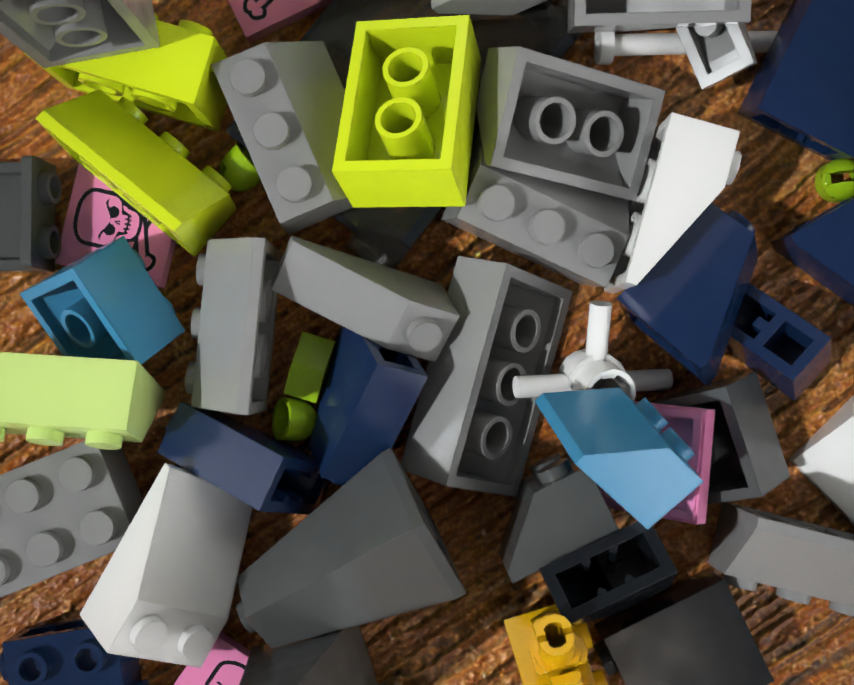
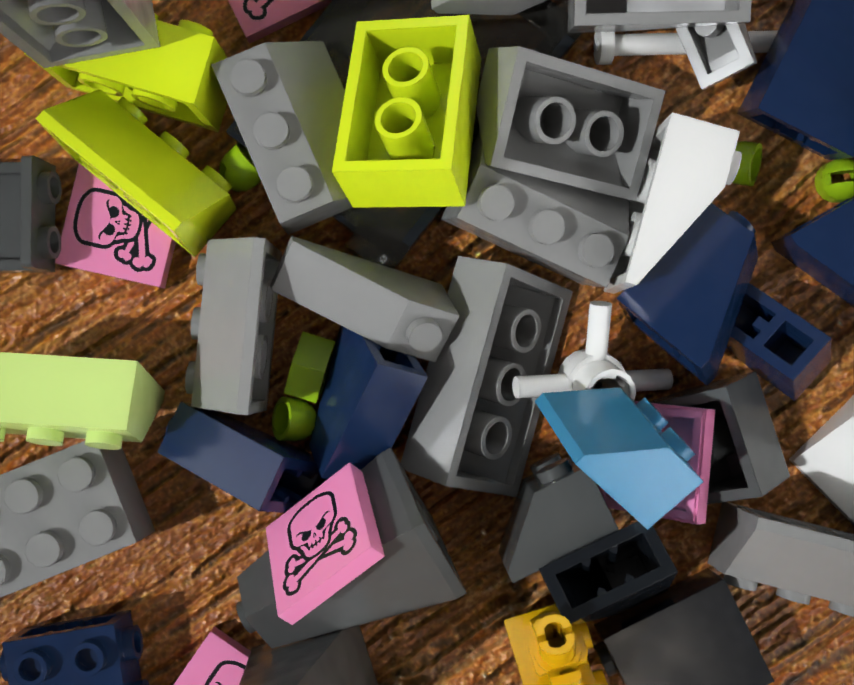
(104, 307): dark azure slope -> none
(171, 573): white slope -> none
(322, 544): none -> bright pink tile
(749, 164): none -> lime hinge

